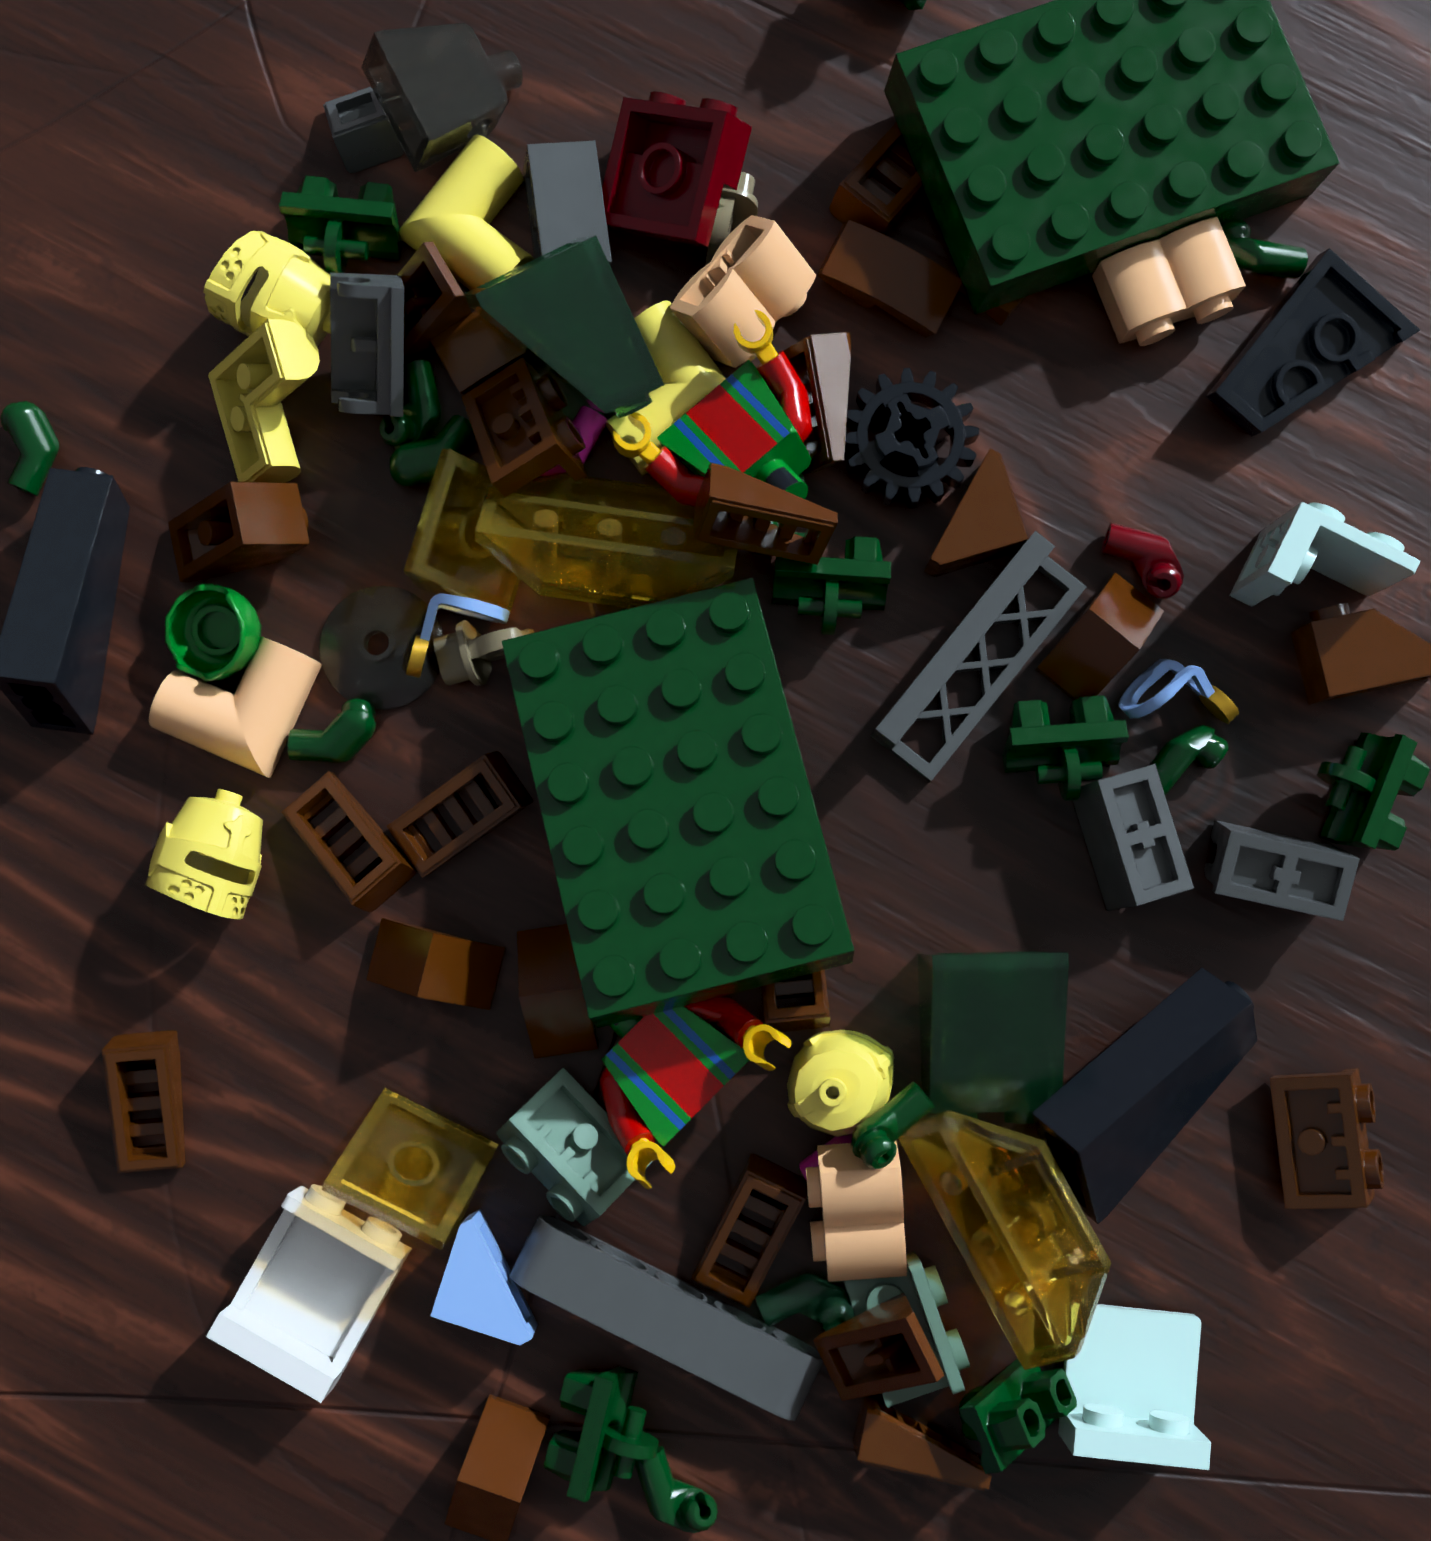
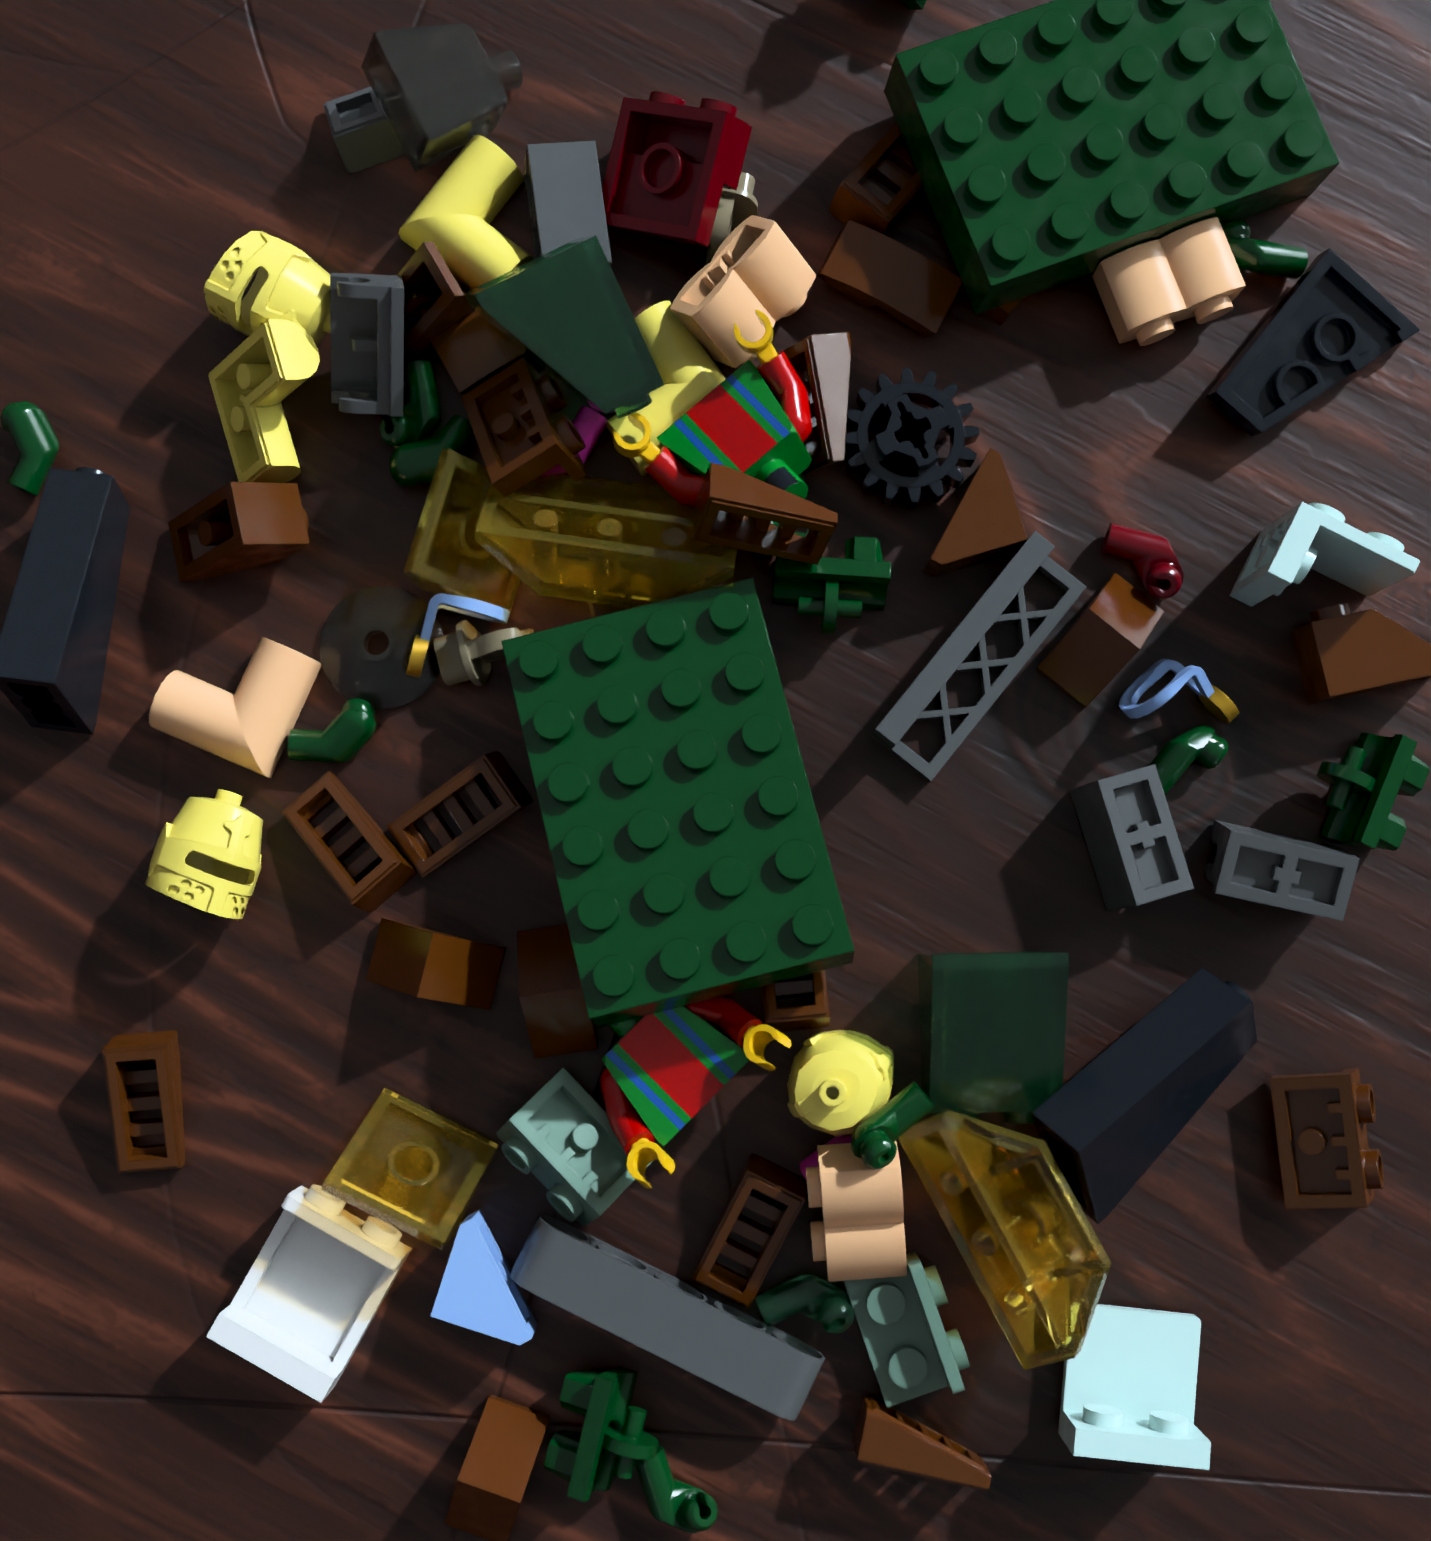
(212, 632): green hair -> none
(341, 226): dark green hips -> none
(878, 1351): reddish brown slope -> none
(1014, 1412): dark green hips -> none
(1064, 751): dark green hips -> none

